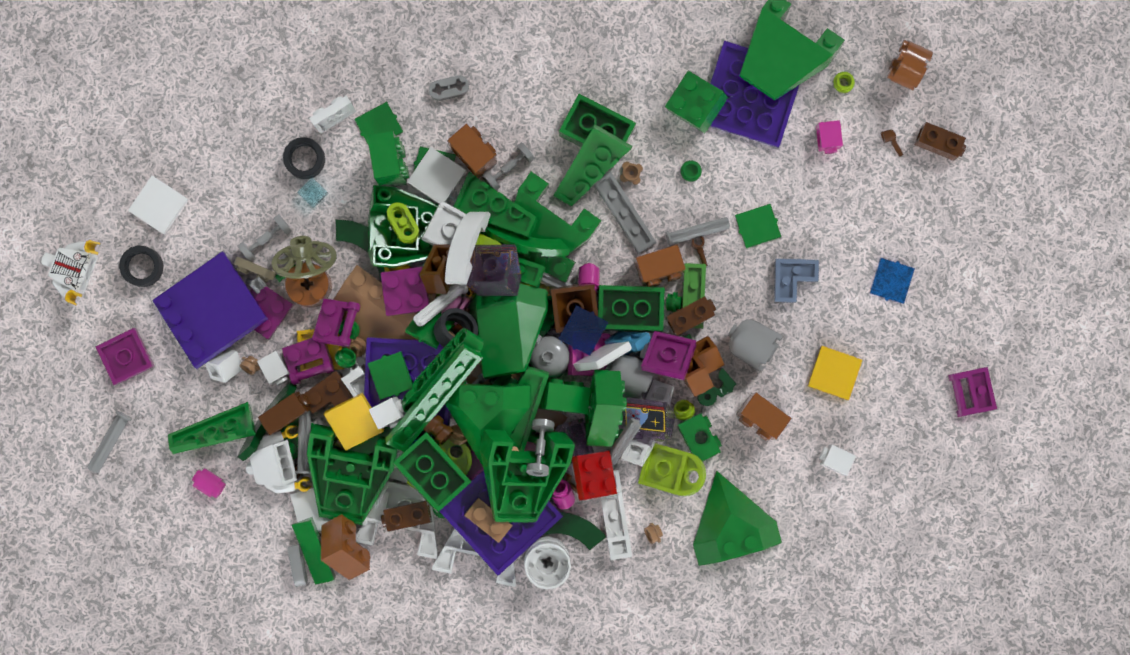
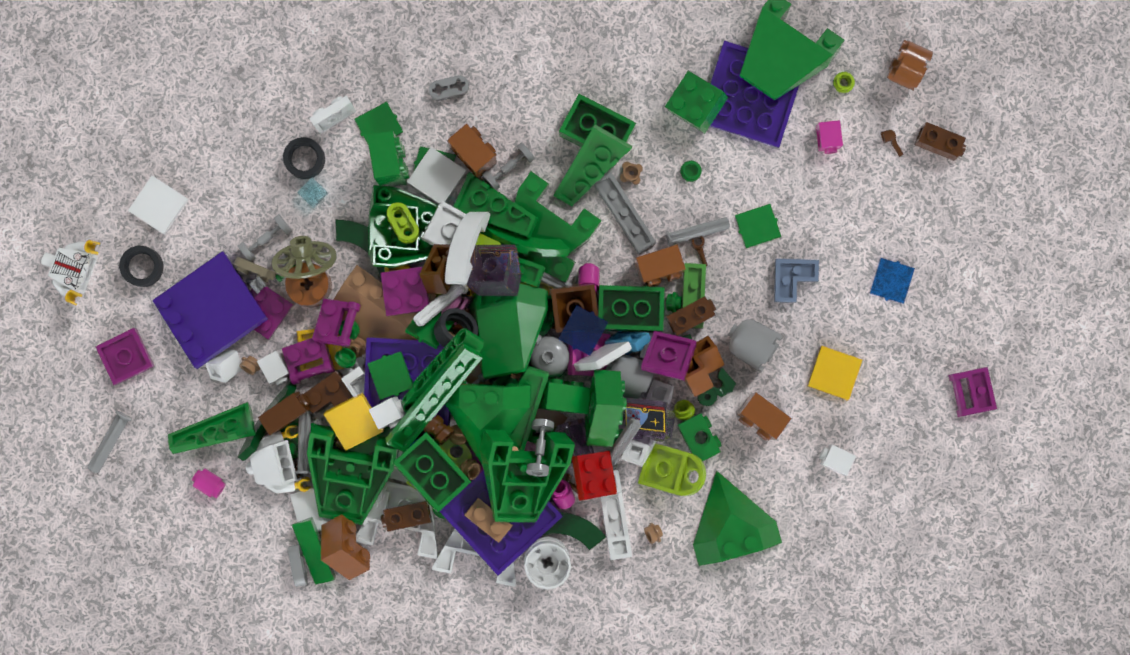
(470, 468): none -> medium nougat plate

